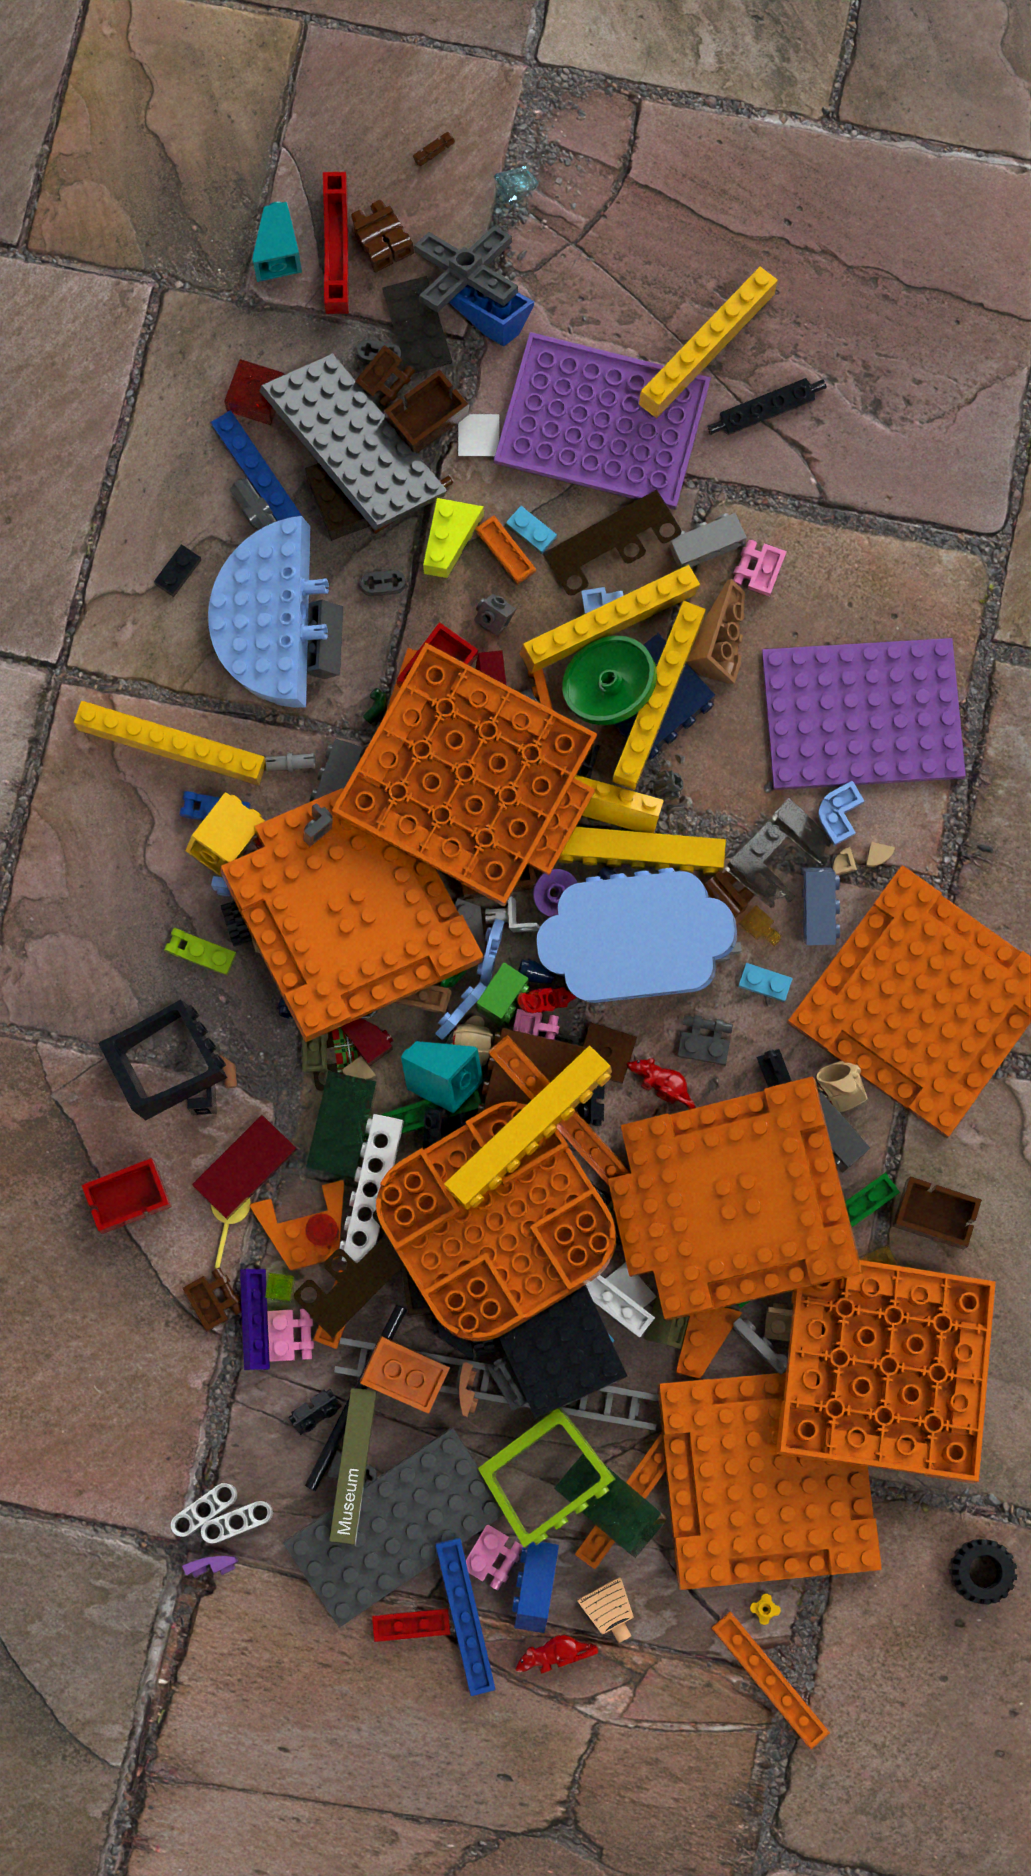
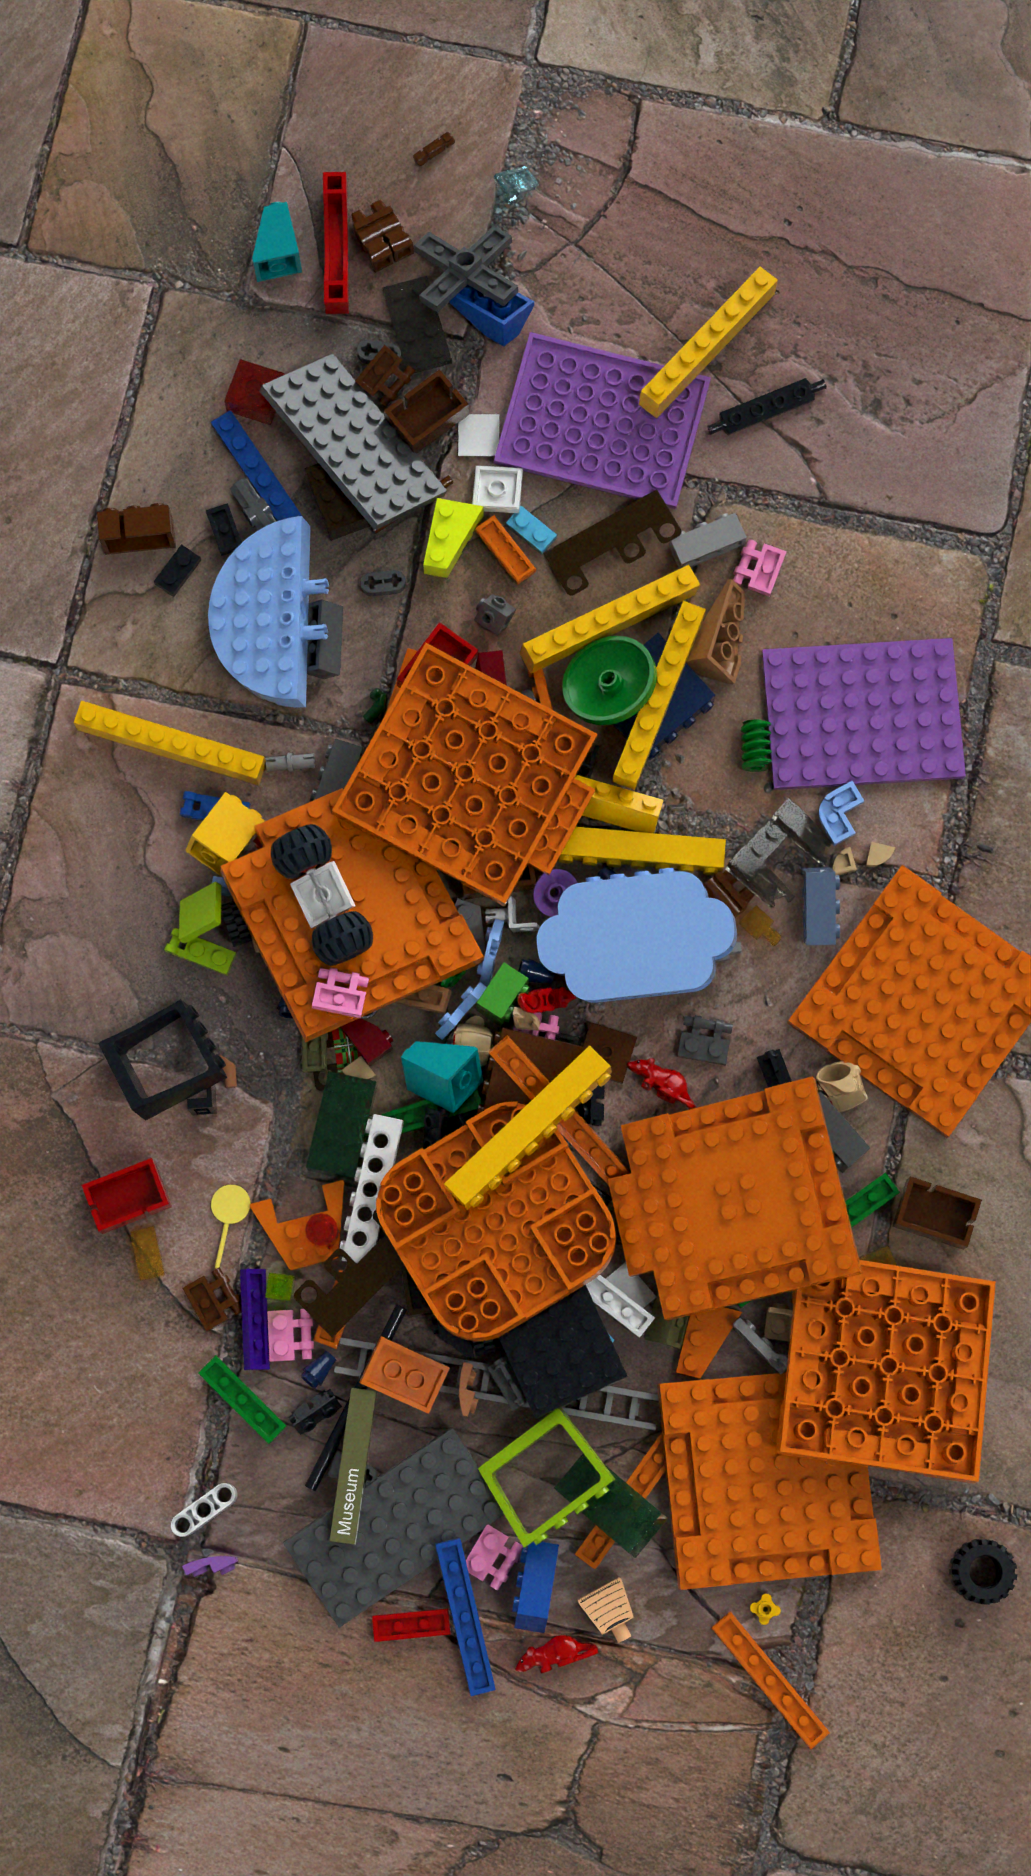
(136, 529): none -> reddish brown piece
(147, 1253): none -> clear yellow plate
(200, 912): none -> lime tile
(224, 528): none -> black plate
(224, 1522): white beam -> none
(242, 1399): none -> green plate
(244, 1167): dark red tile -> none
(316, 1371): none -> dark blue cone
(317, 829): dark grey bracket -> none
(322, 894): none -> black plate
(340, 999): none -> bright pink plate
(498, 488): none -> white tile
(525, 1020): none -> tan tile
(597, 597): light blue plate -> none
(668, 785): dark grey gear -> none
(754, 745): none -> green piece
(765, 982): medium azure plate -> none

